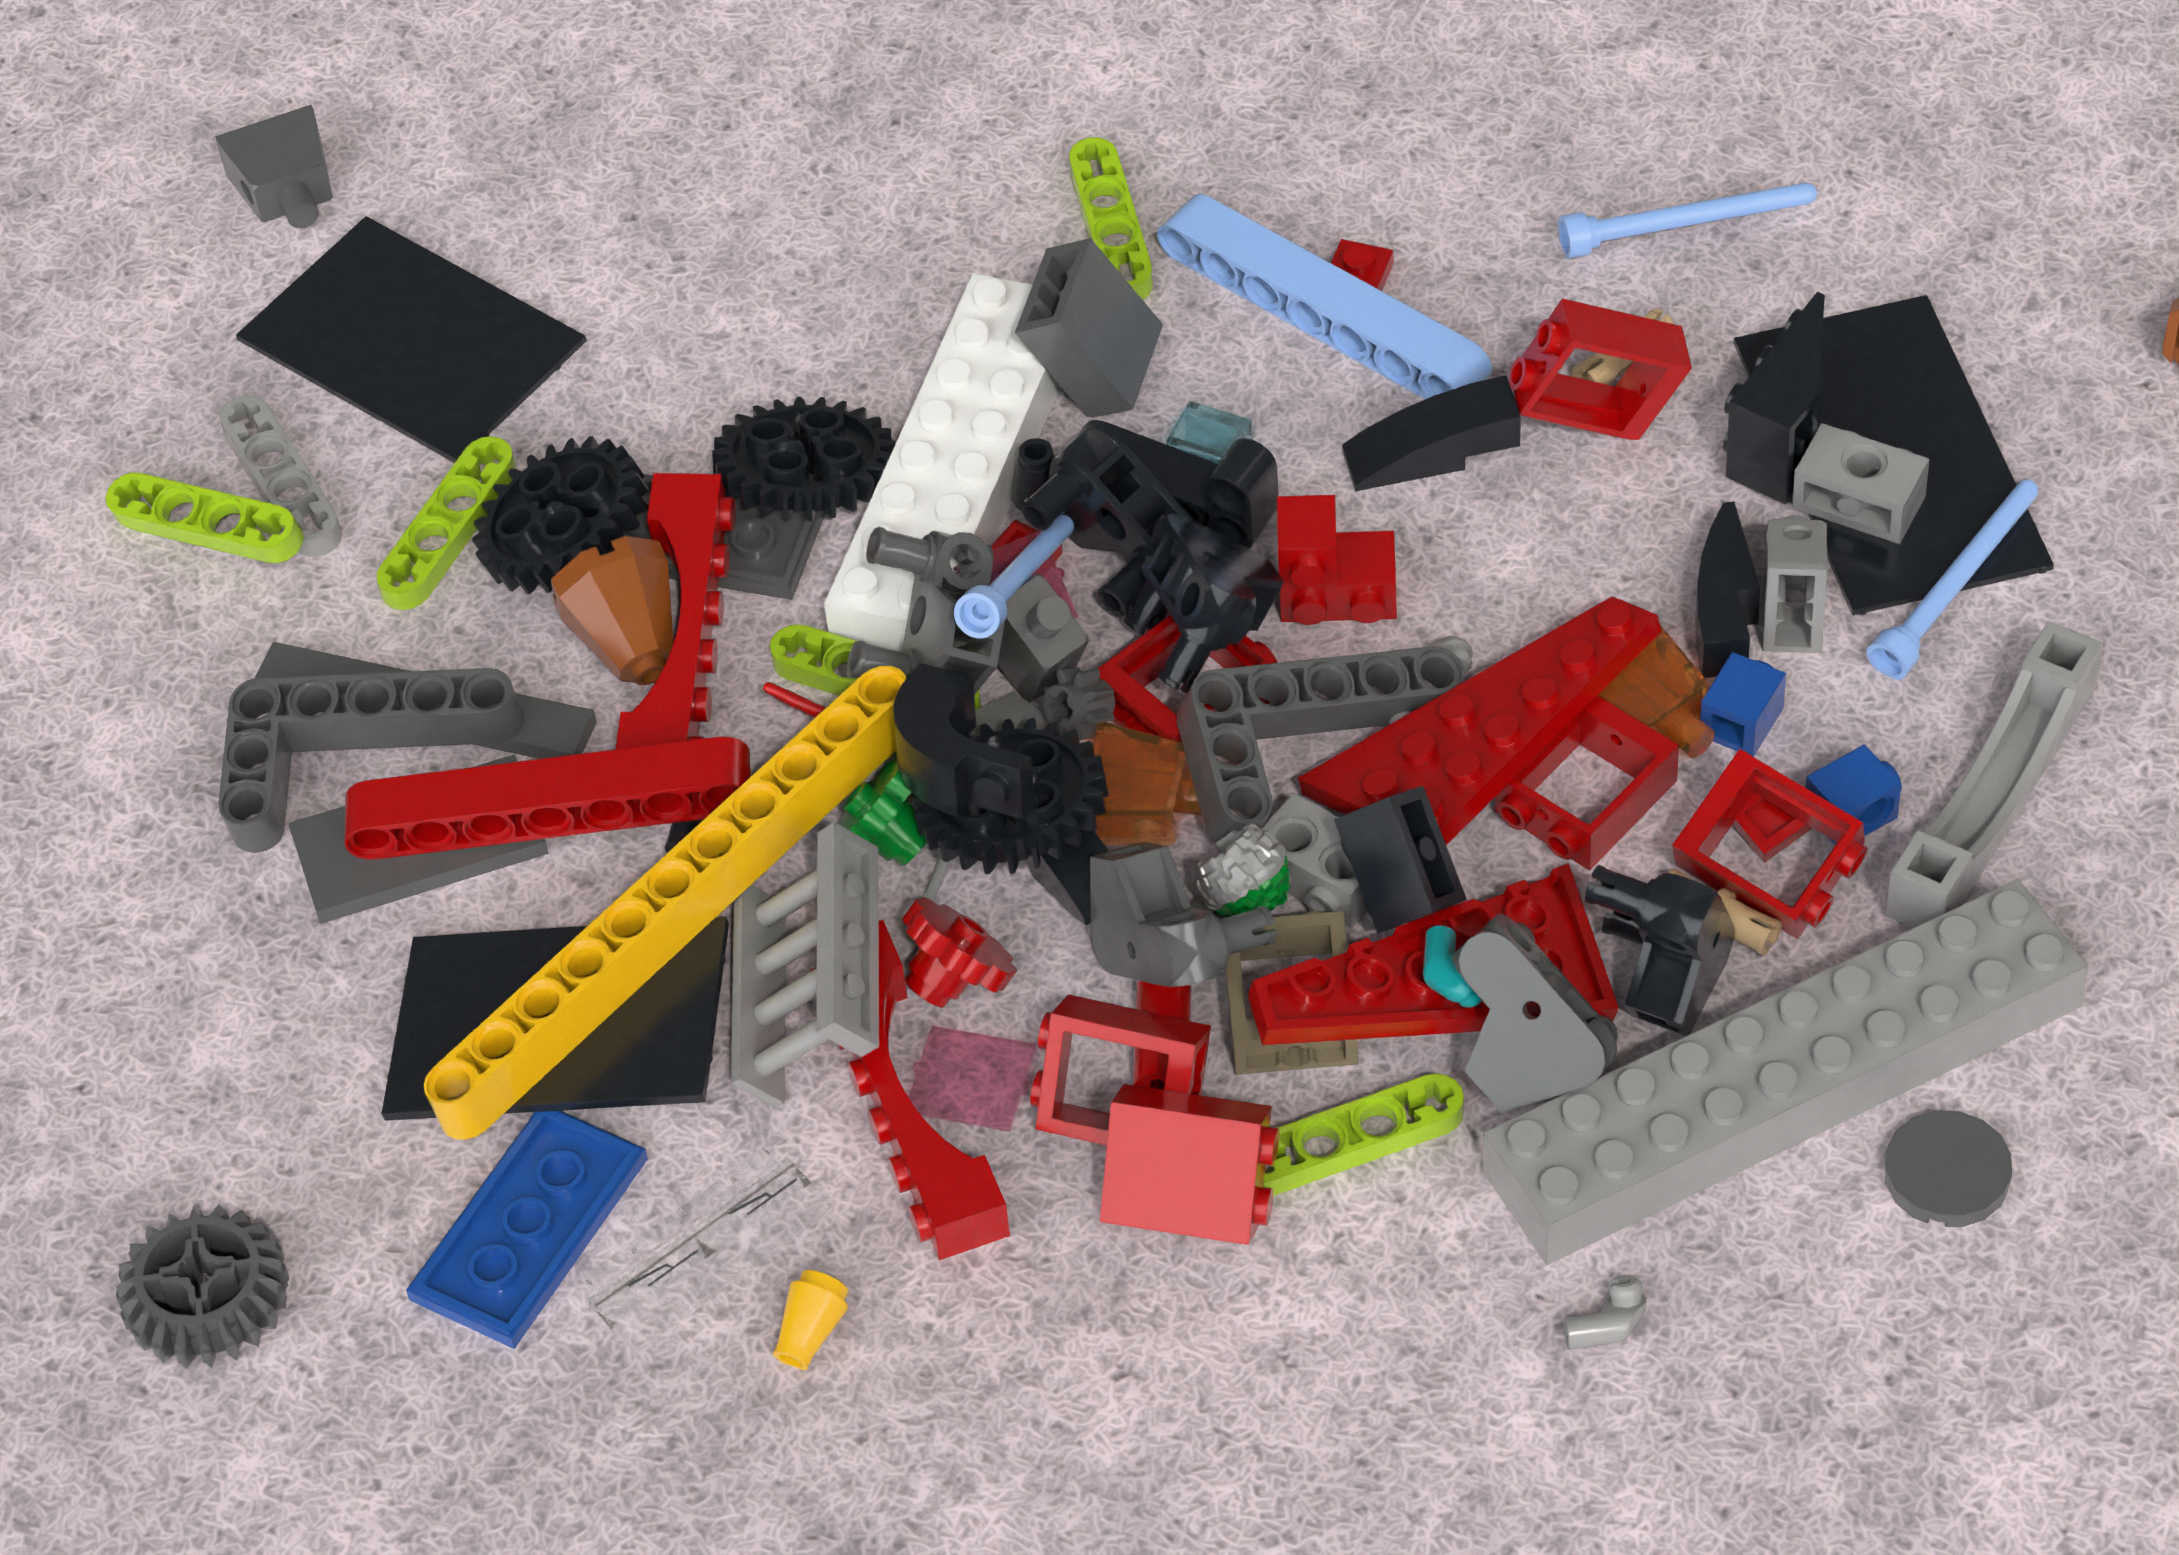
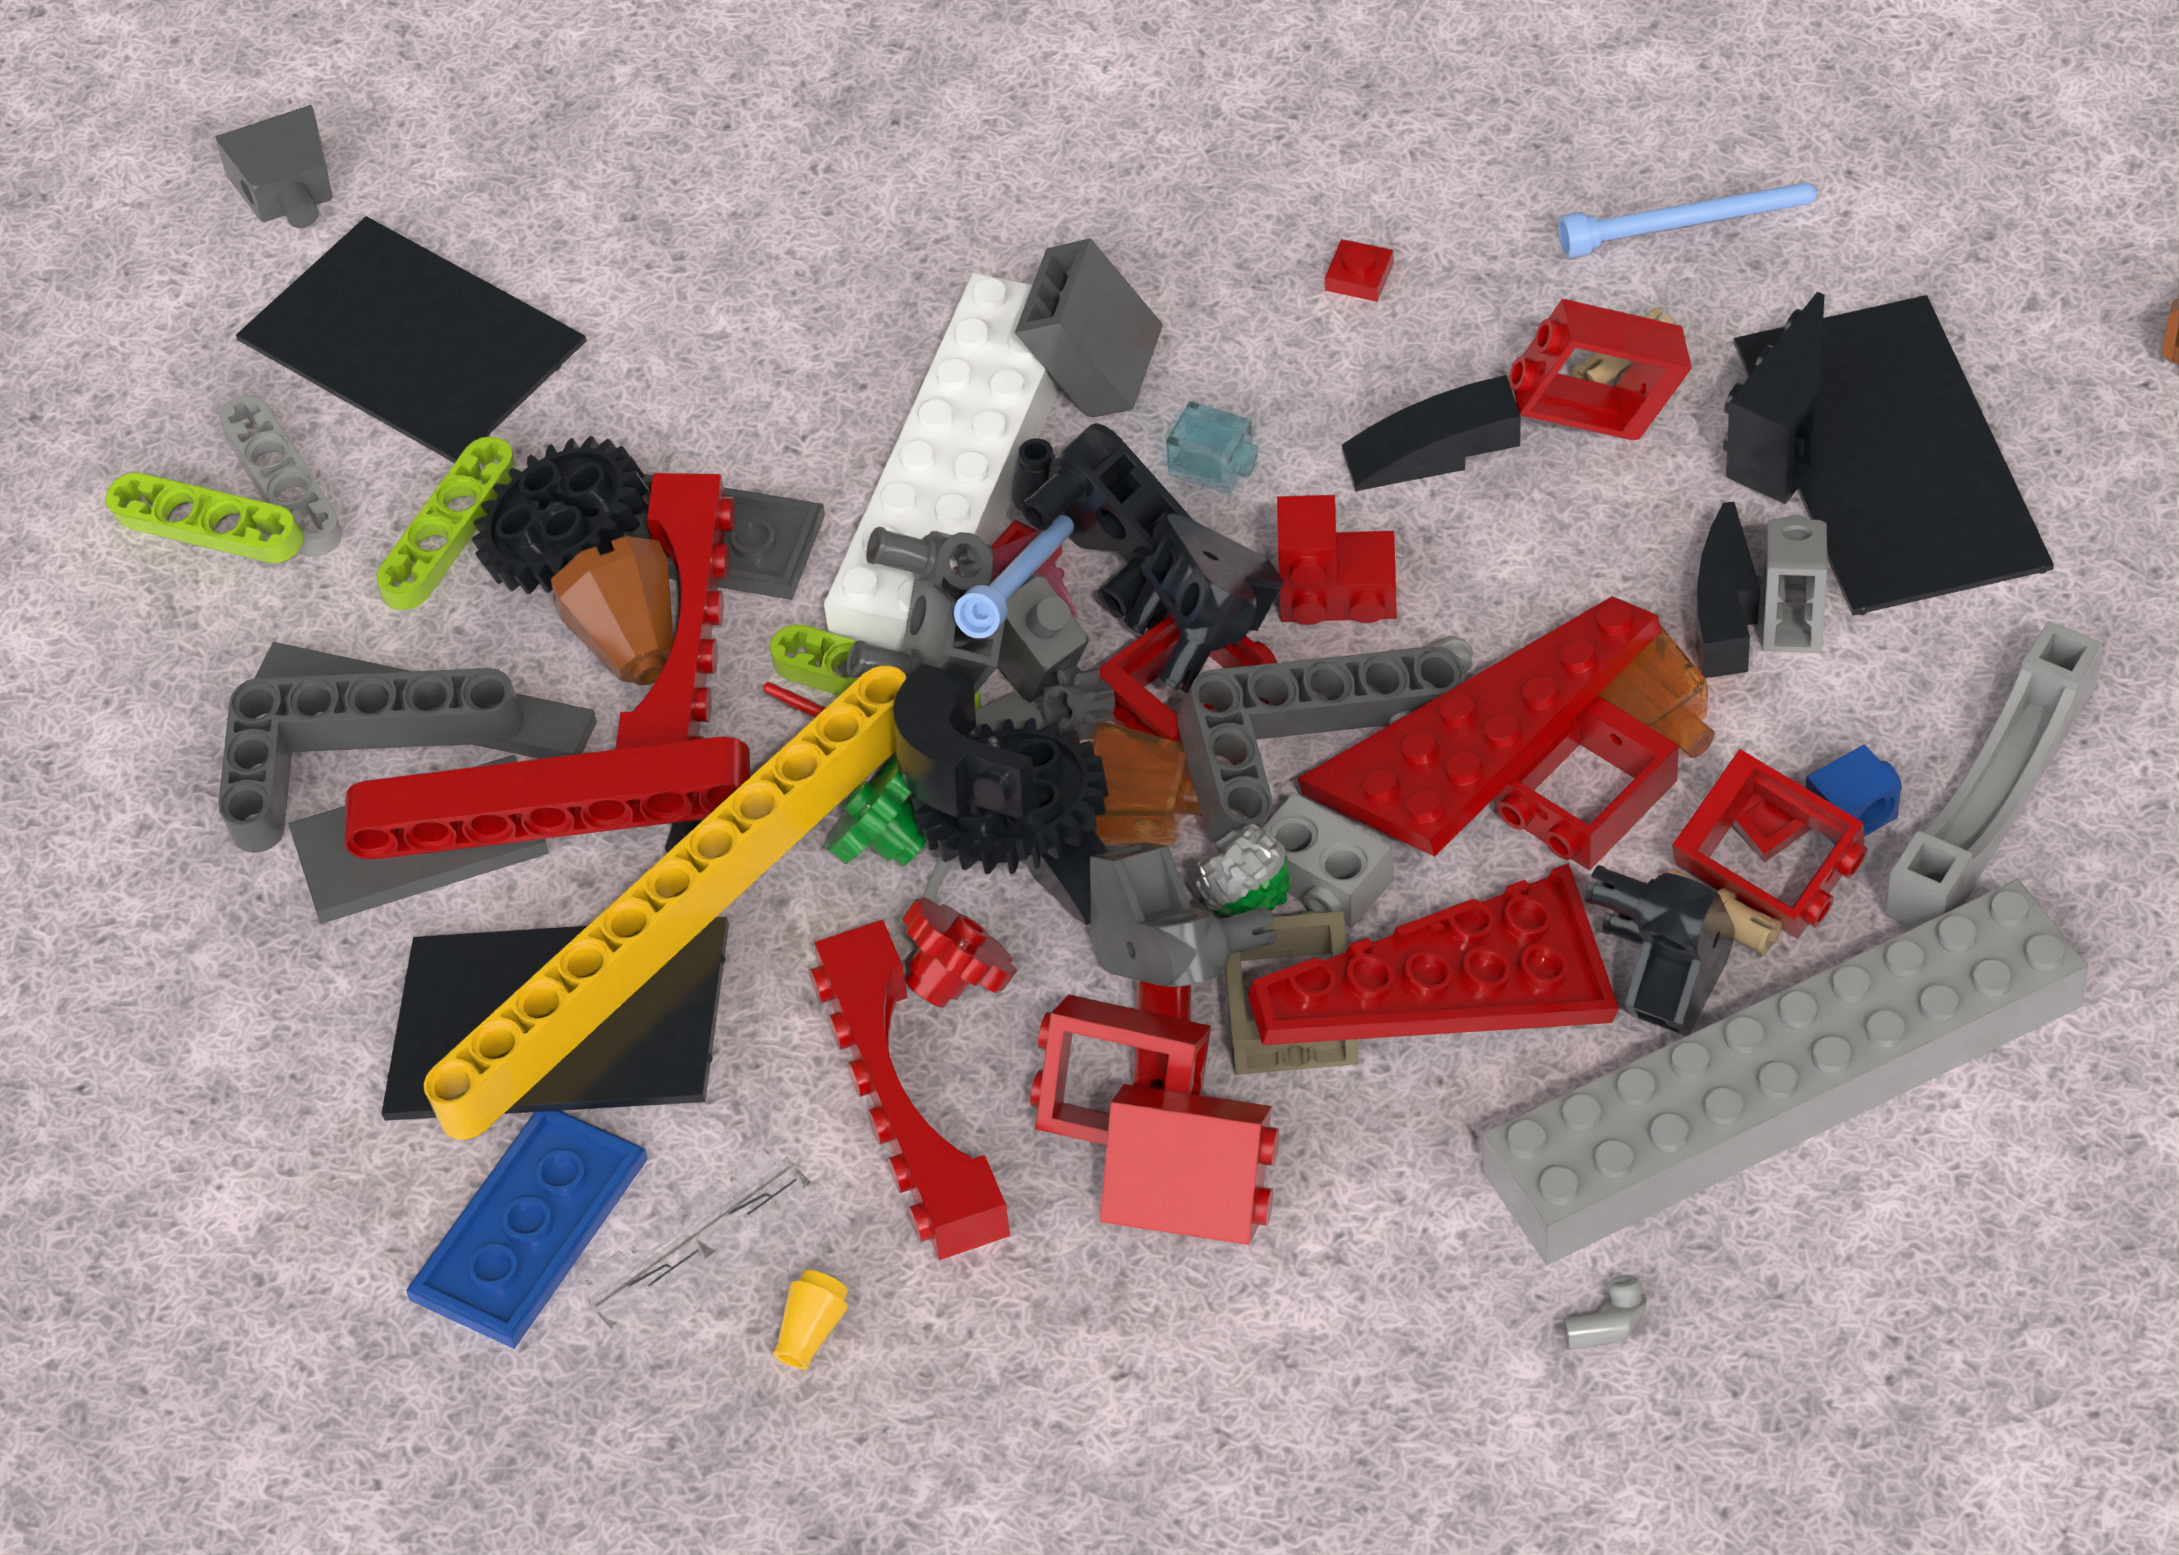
(232, 1301): dark grey gear -> none
(774, 471): black gear -> none
(845, 971): light grey fence -> none
(971, 1078): clear pink piece -> none
(1114, 219): lime beam -> none
(1228, 497): black beam -> none
(1321, 299): light blue beam -> none
(1357, 1146): lime beam -> none
(1400, 859): black brick -> none
(1440, 970): teal arm -> none
(1521, 1054): piece -> none
(1744, 703): blue brick -> none
(1860, 483): light grey brick -> none
(1897, 649): light blue piece -> none
(1948, 1168): dark grey tile -> none

